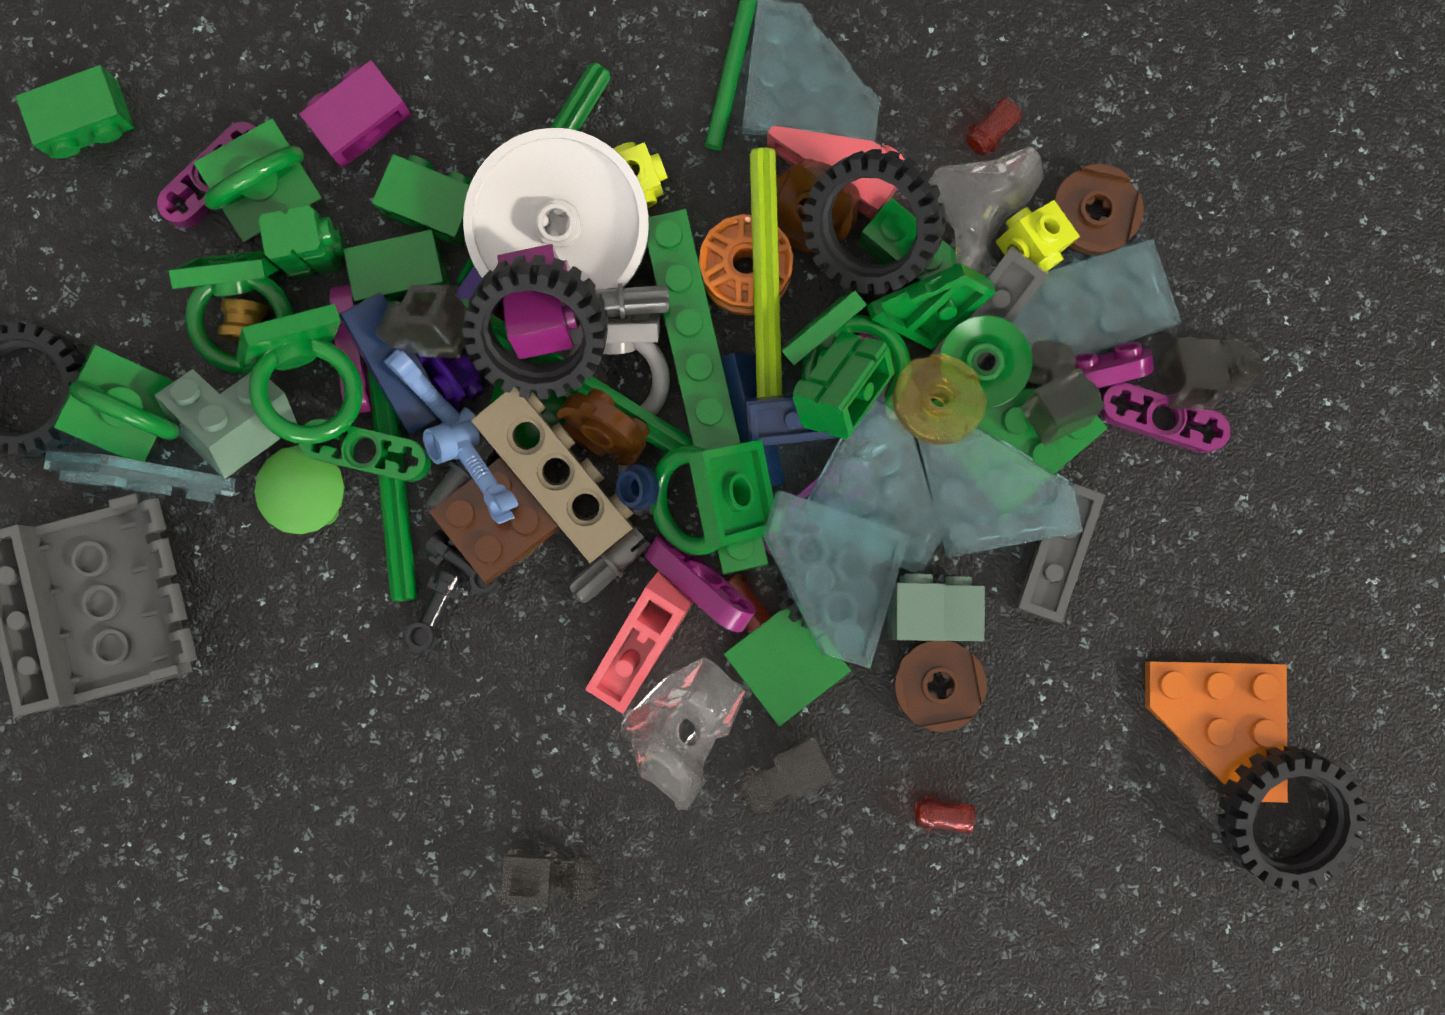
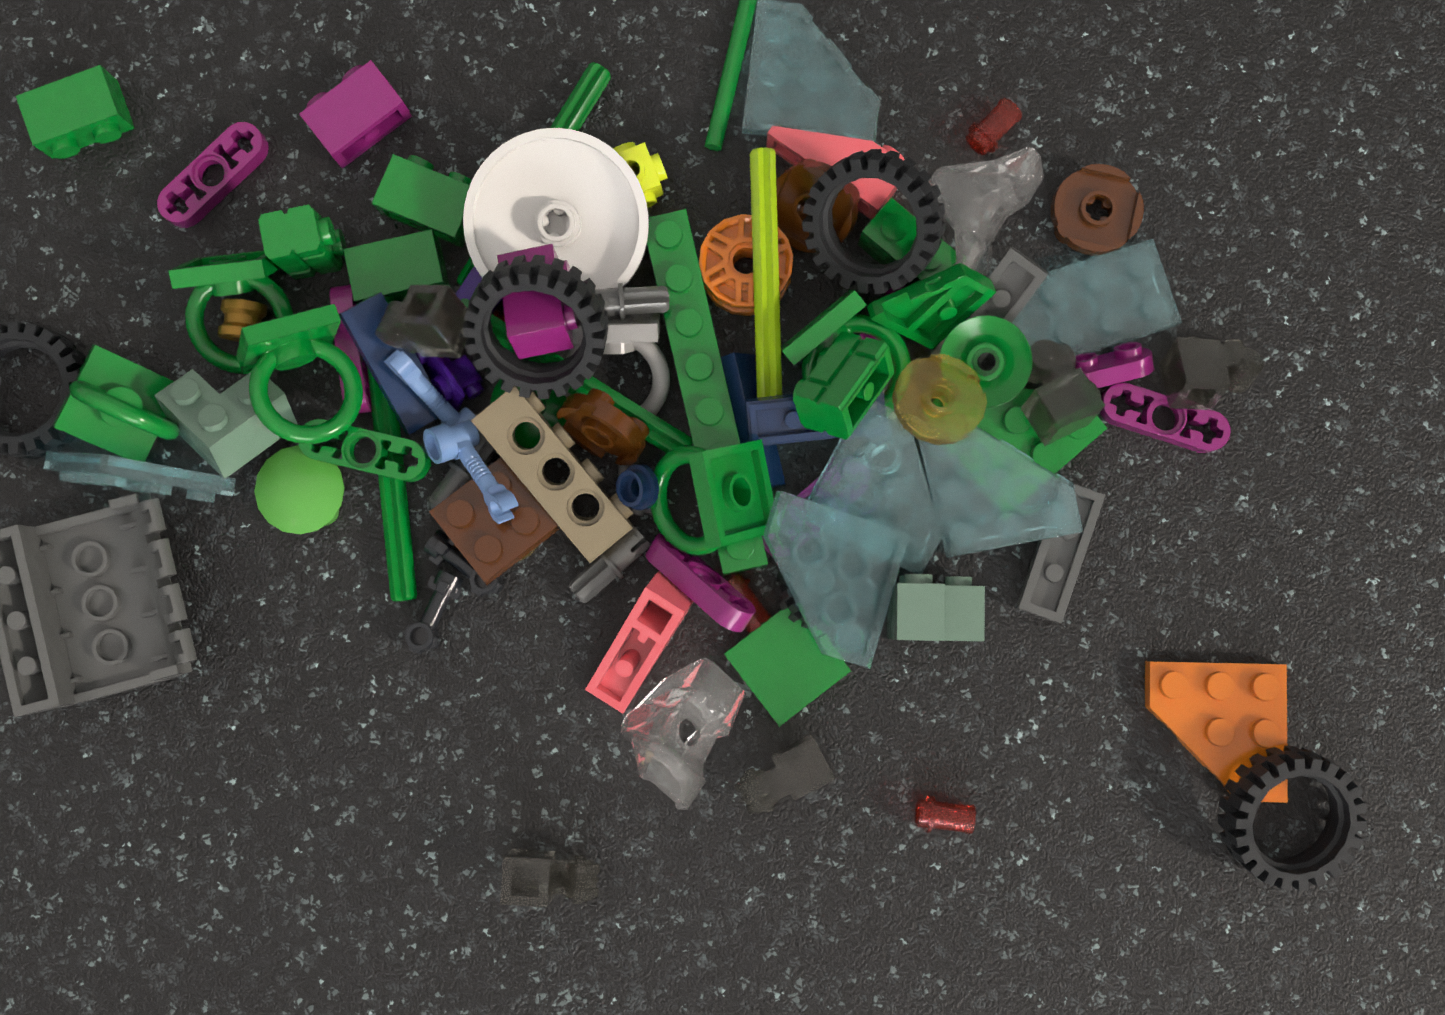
(256, 177): green tile -> none
(960, 700): reddish brown plate -> none
(1039, 234): neon yellow brick -> none

